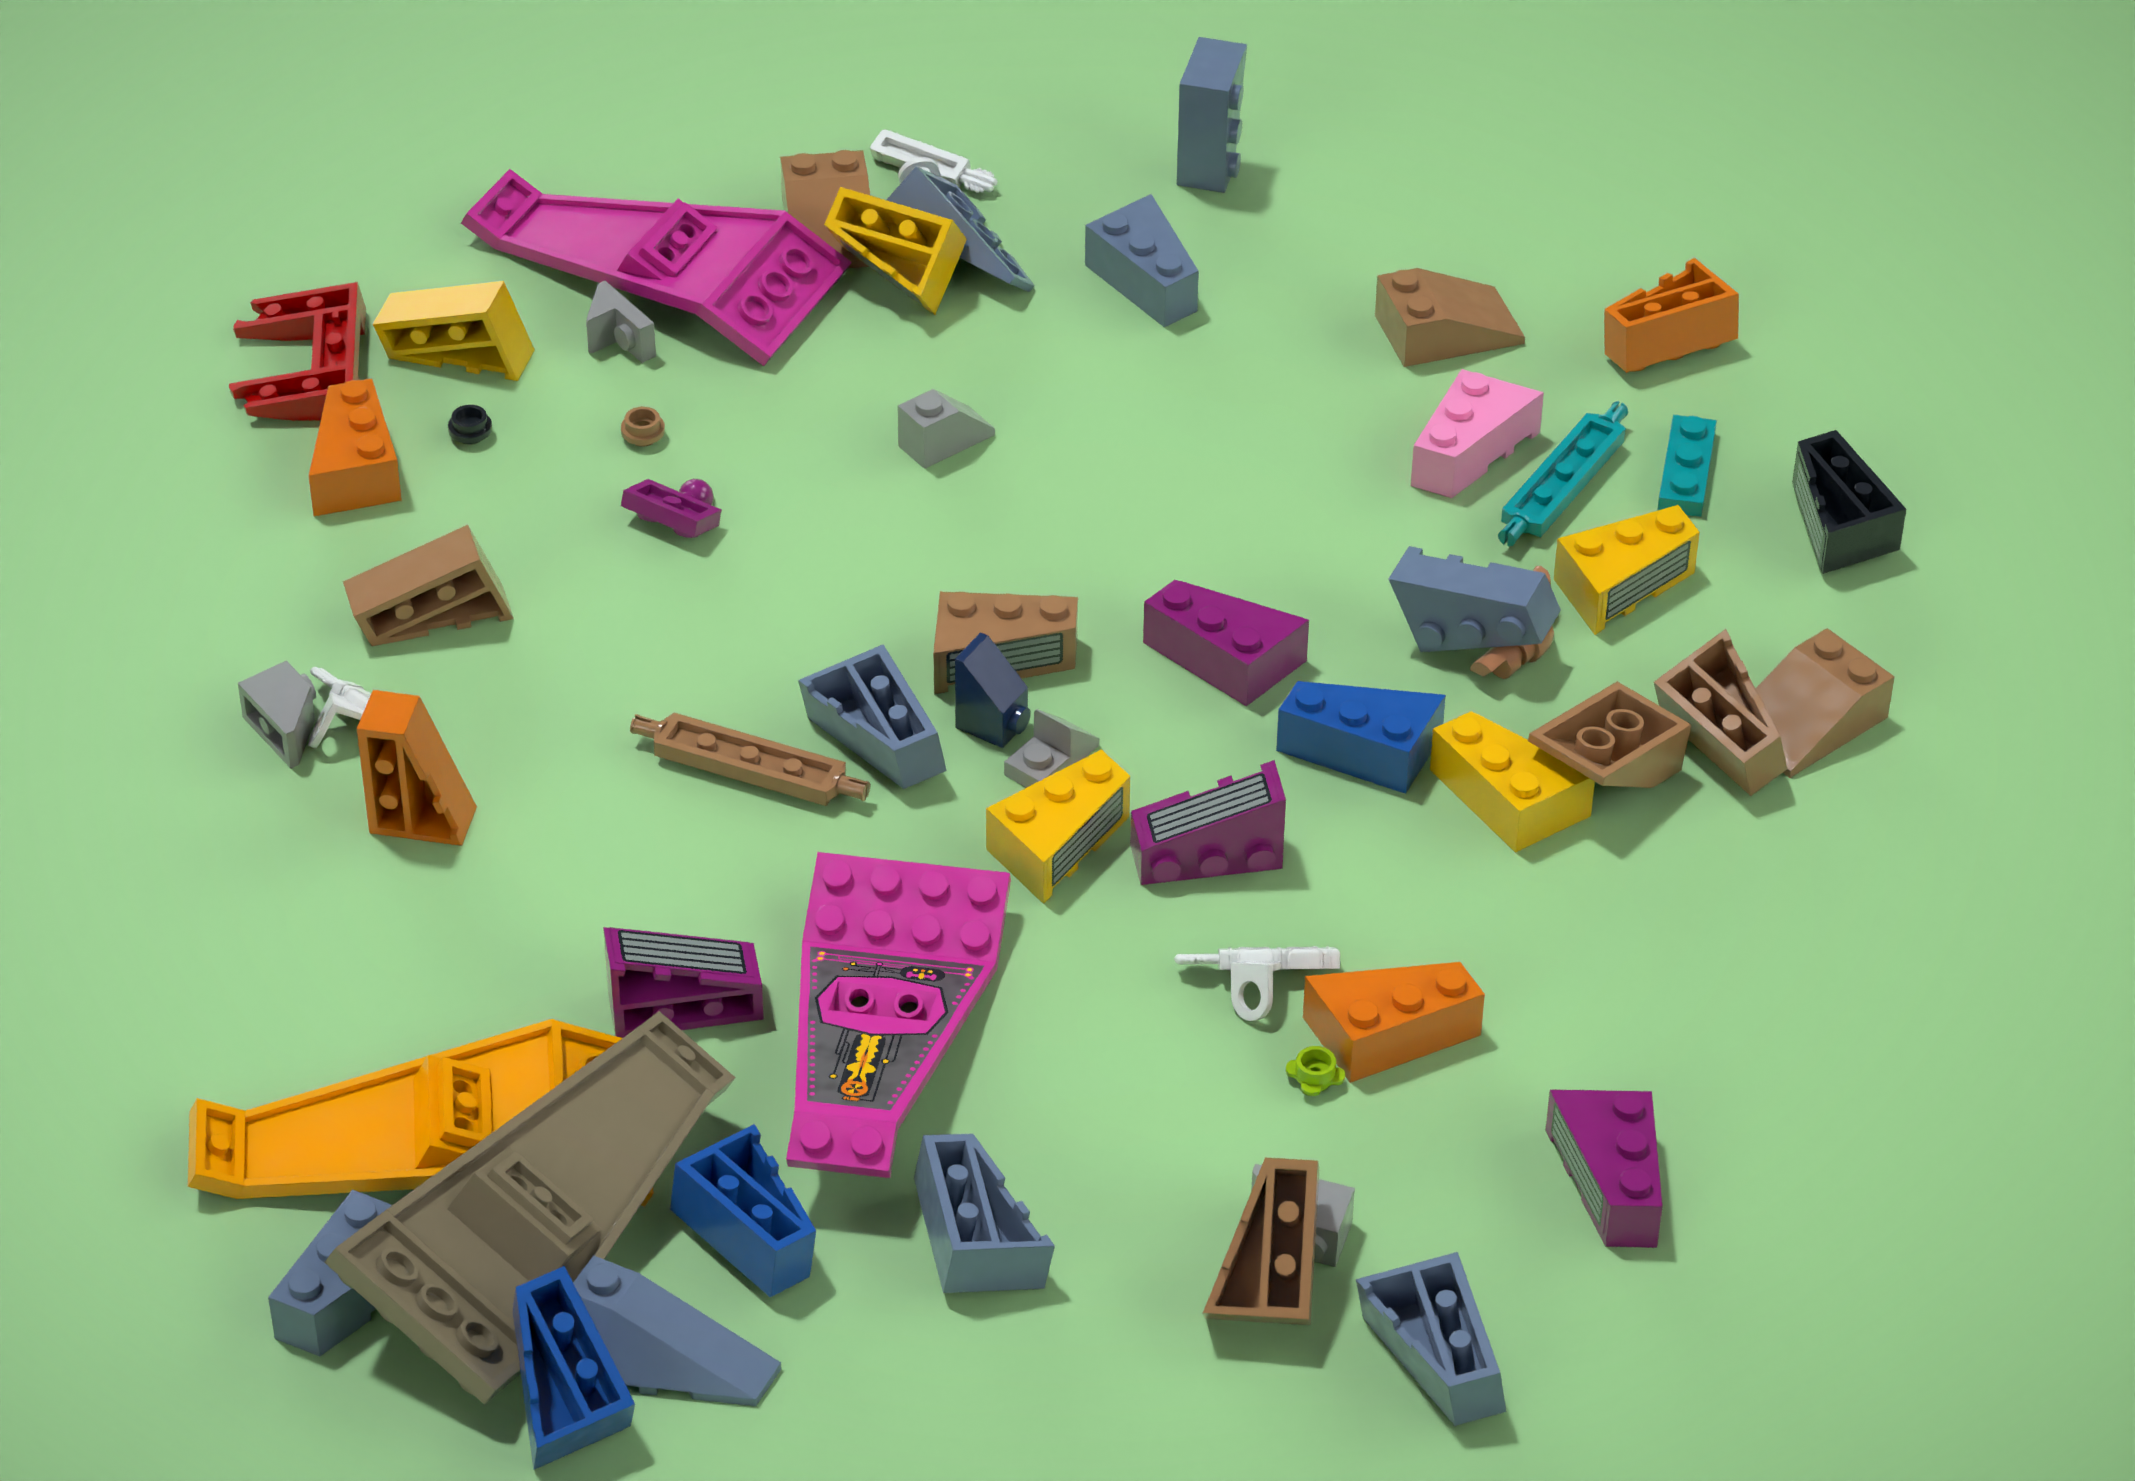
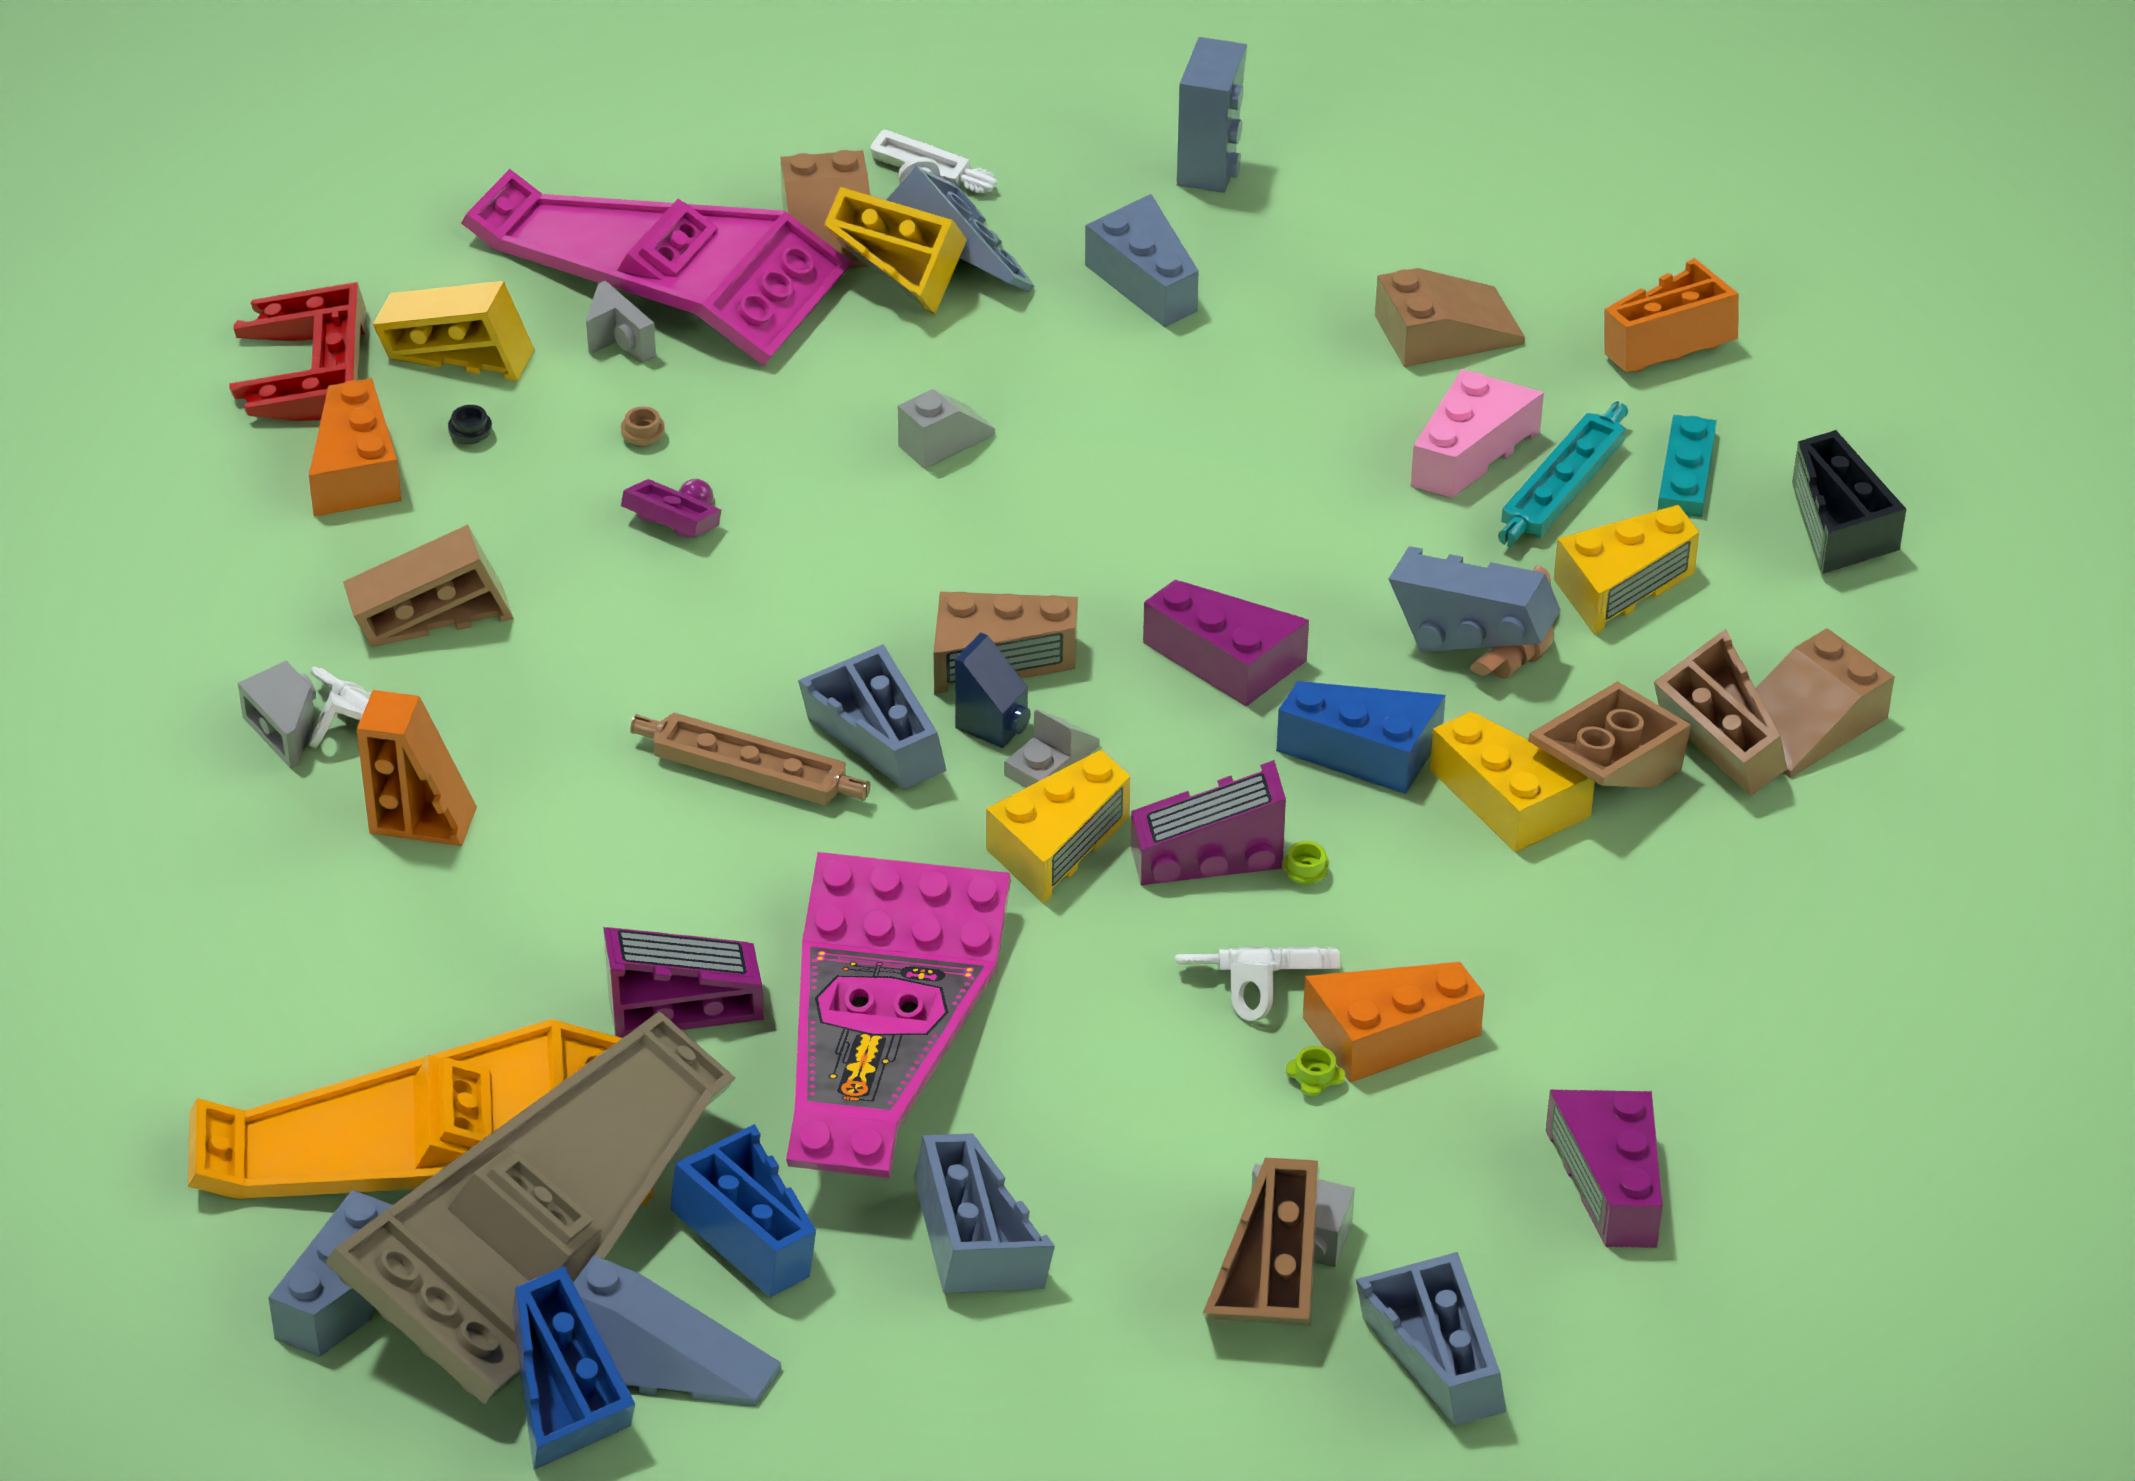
(1306, 862): none -> lime plate

